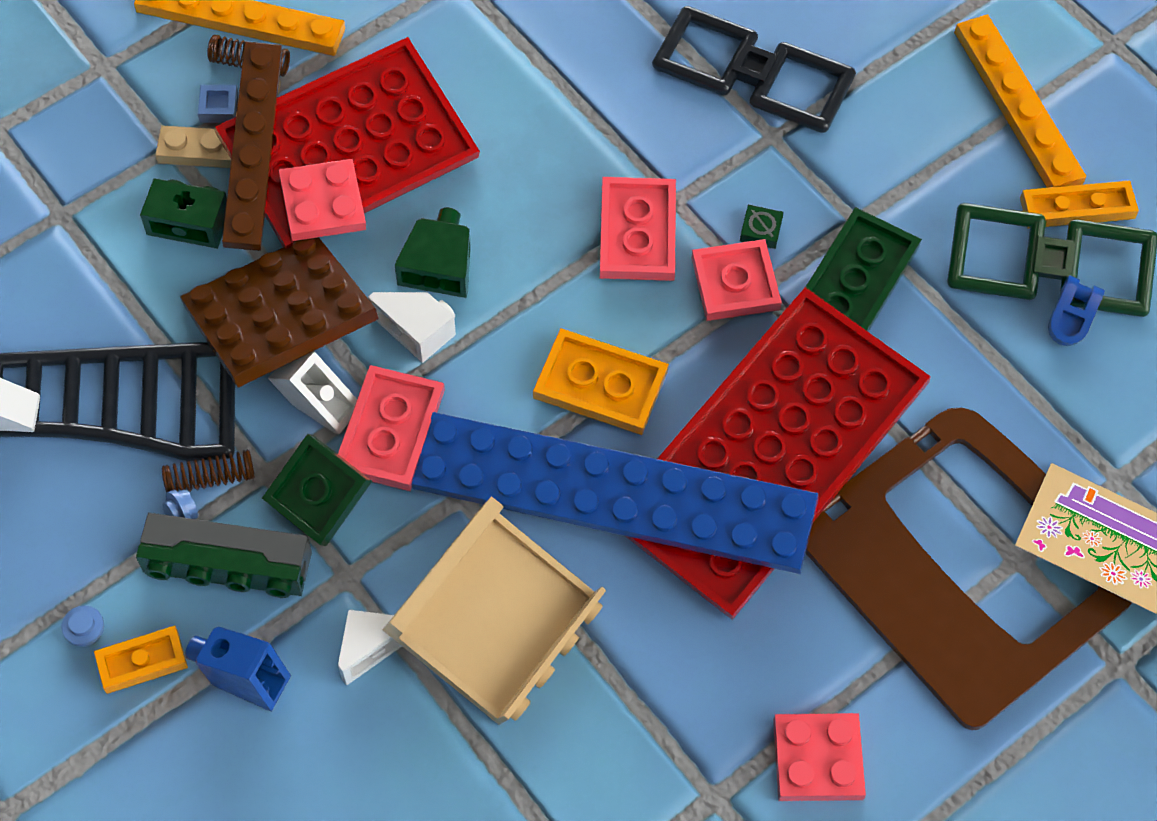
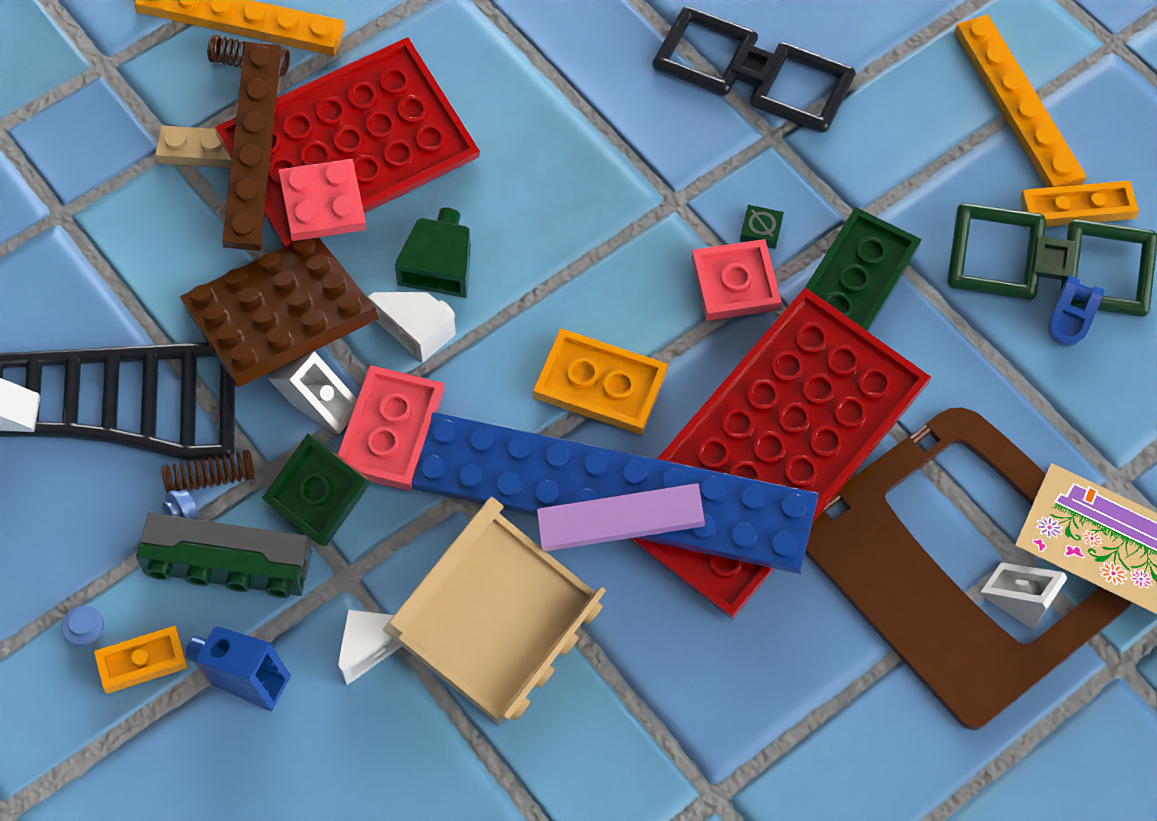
(184, 212): dark green brick -> none
(217, 103): medium blue plate -> none
(620, 517): none -> lavender tile
(638, 228): coral plate -> none
(819, 757): coral plate -> none
(1023, 591): none -> white slope

